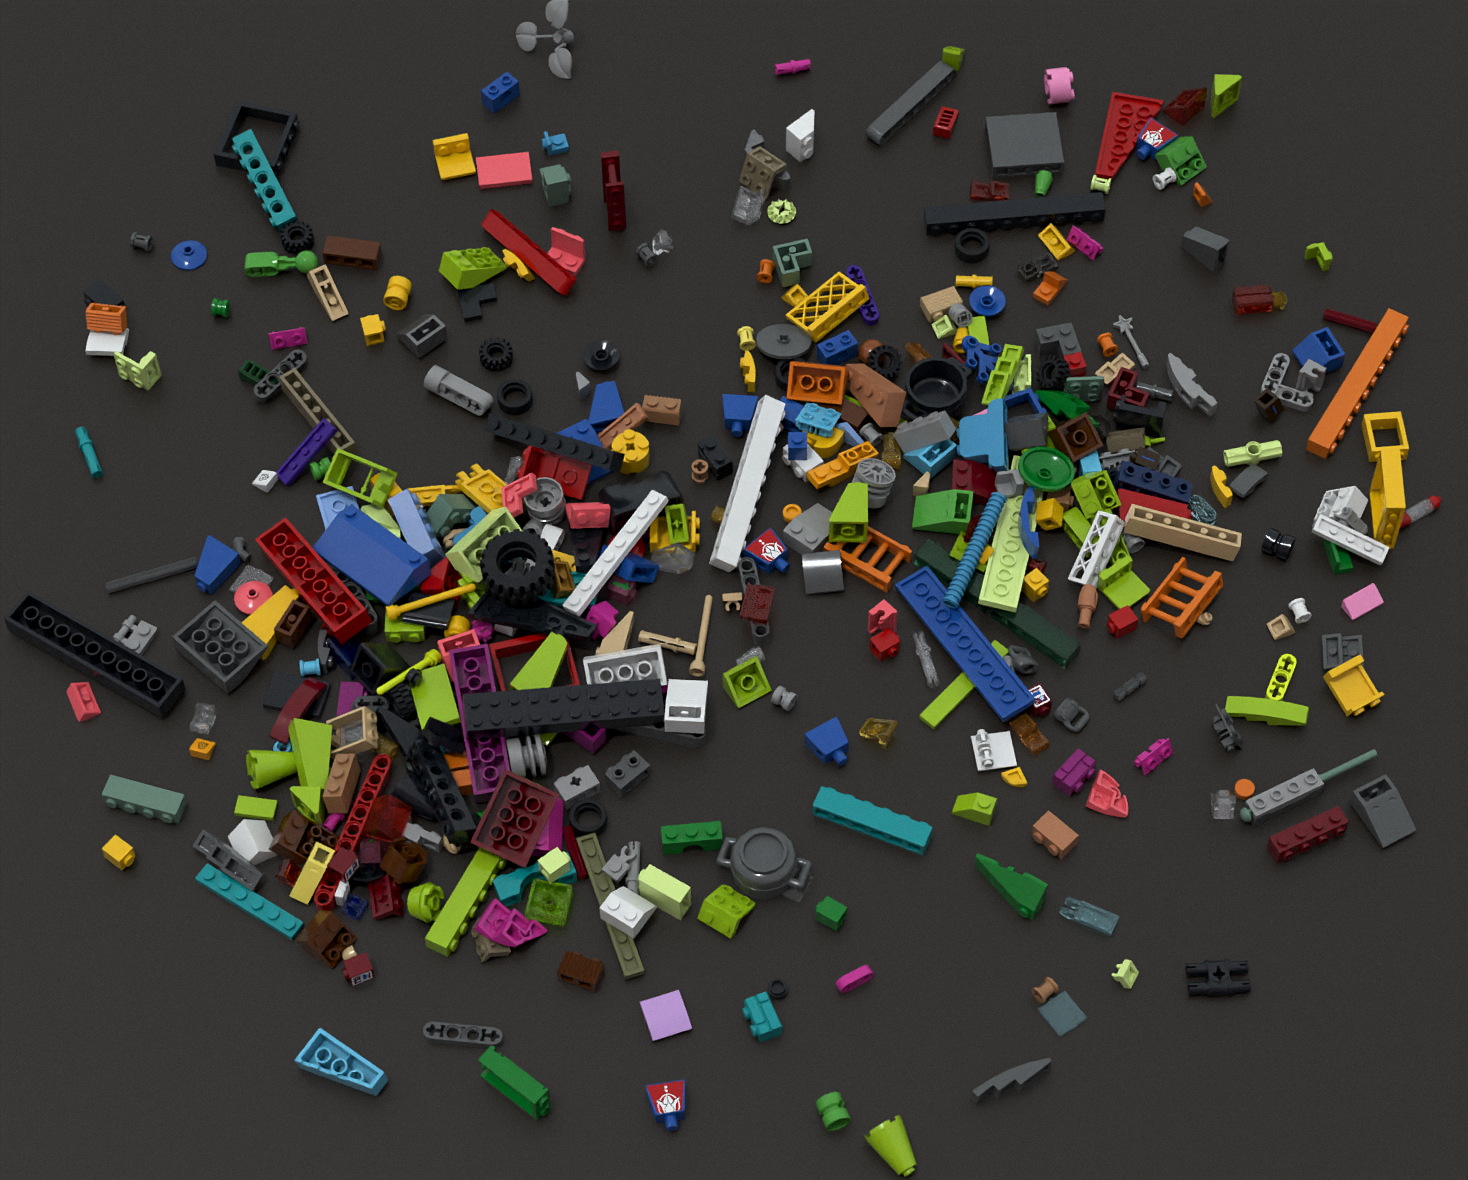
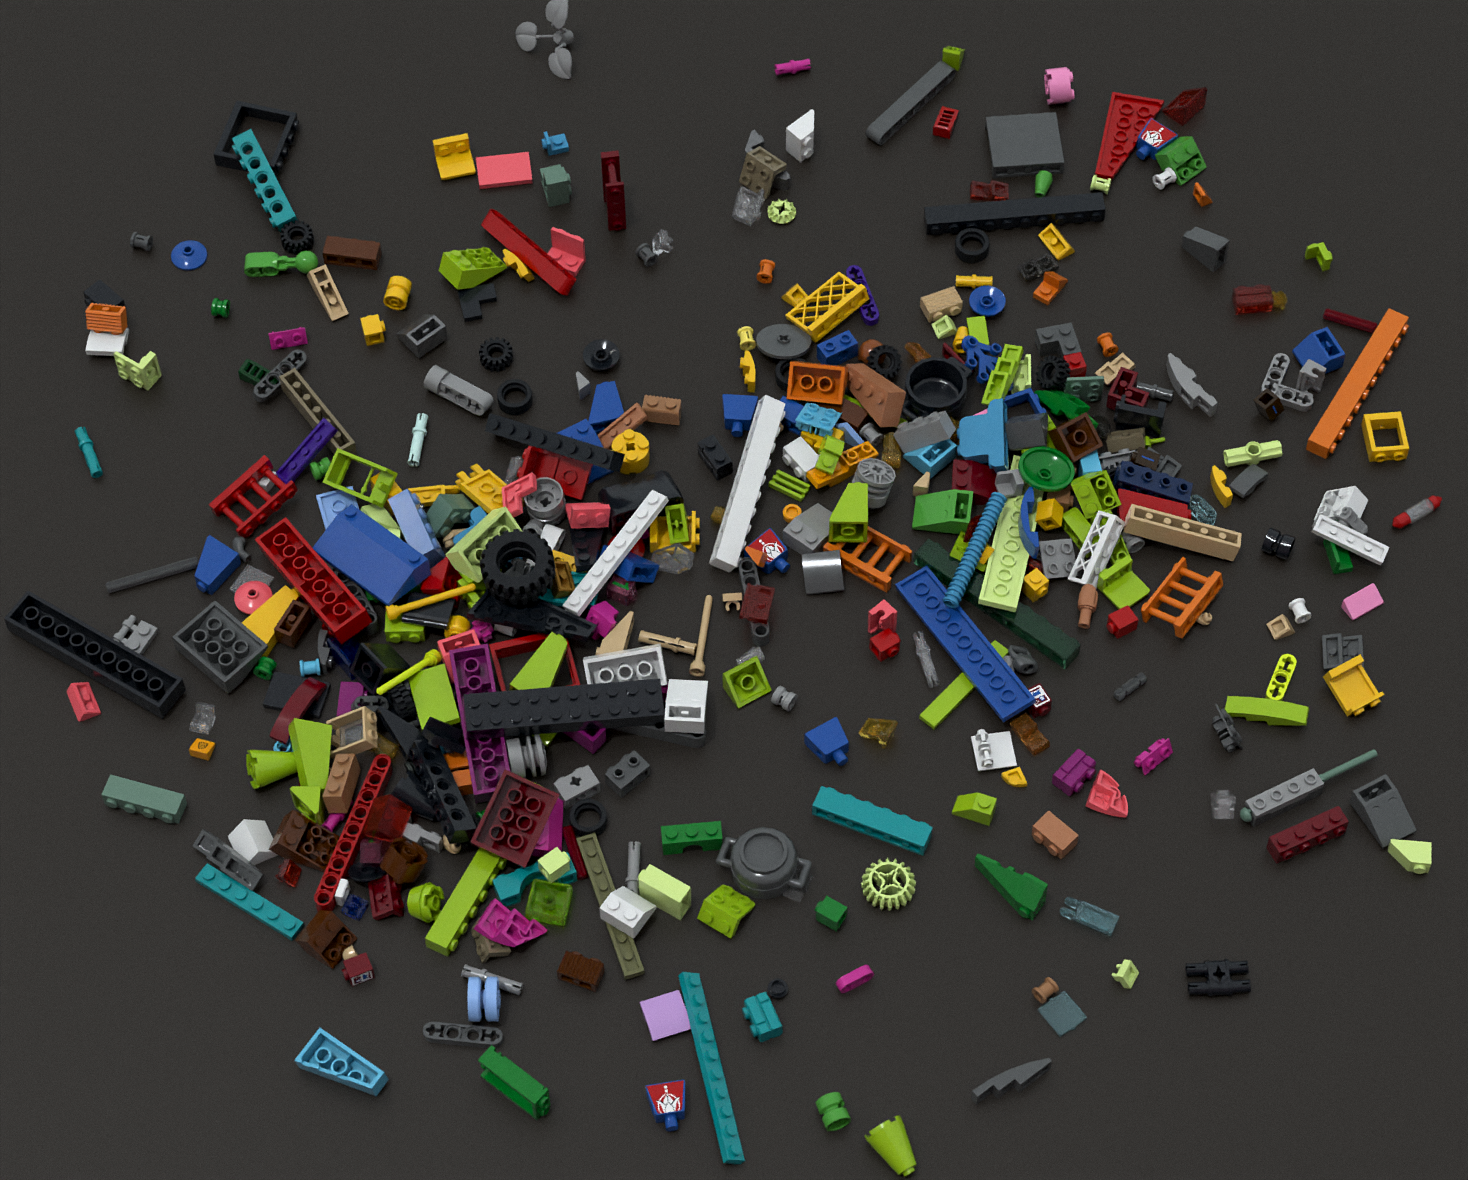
(119, 852): yellow brick -> none
(247, 481): none -> red fence
(256, 808): lime tile -> none
(265, 668): none -> green wheel
(312, 872): light yellow slope -> none
(343, 864): dark red brick -> none
(413, 677): plate -> none
(419, 433): none -> light aqua pin
(483, 999): none -> light blue wheel
(500, 92): blue brick -> none
(504, 983): none -> light grey pin
(618, 866): light grey plate -> none
(699, 471): medium nougat bush -> none
(711, 1068): none -> teal plate
(758, 556): none -> orange slope
(789, 259): sand green brick -> none
(790, 483): none -> lime tile
(797, 445): blue brick -> none
(829, 453): none -> lime brick
(890, 894): none -> yellowish green gear
(960, 315): light grey wheel -> none
(1057, 557): none -> light grey hinge
(1066, 713): dark grey piece -> none
(1084, 242): dark pink hinge -> none
(1124, 325): light grey piece -> none
(1224, 92): lime slope -> none
(1244, 789): orange tile -> none
(1388, 501): yellow window -> none
(1412, 855): none -> yellowish green slope

